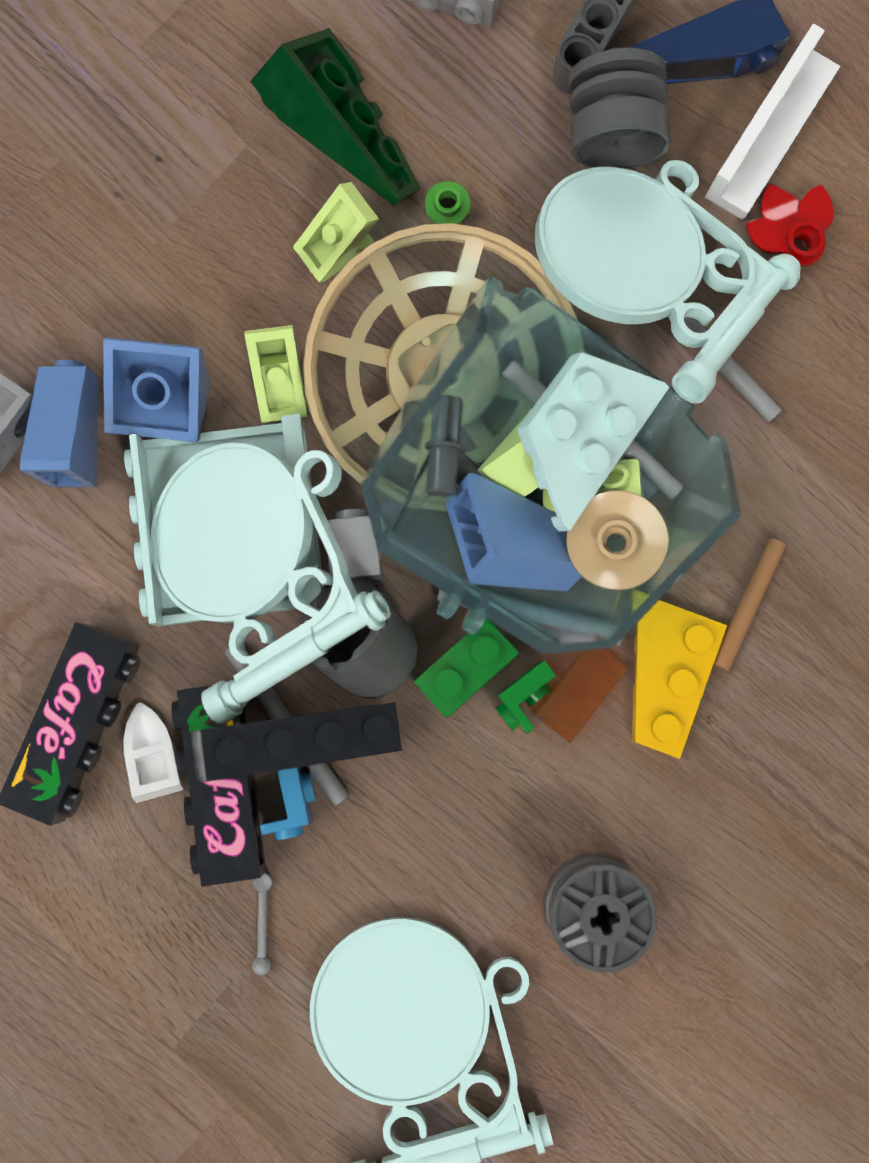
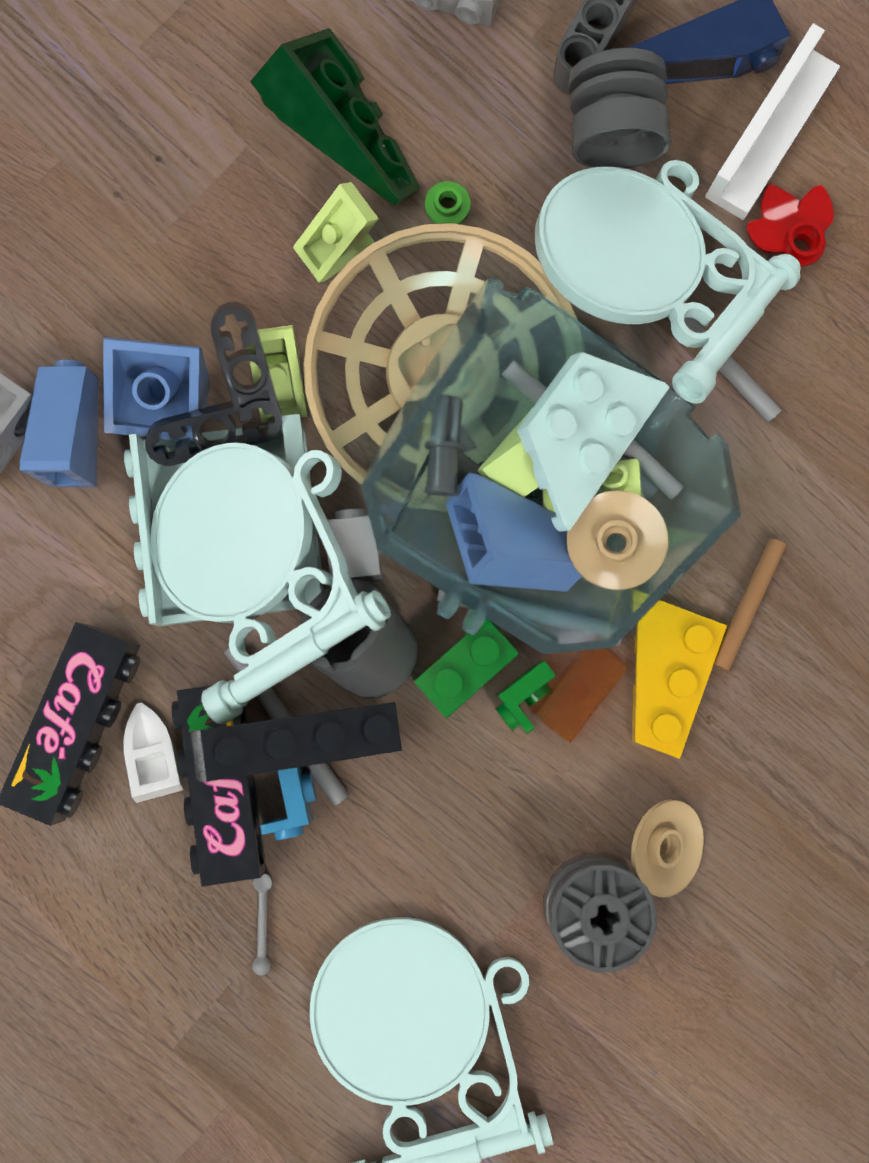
(244, 397): none -> black beam
(667, 847): none -> tan dish

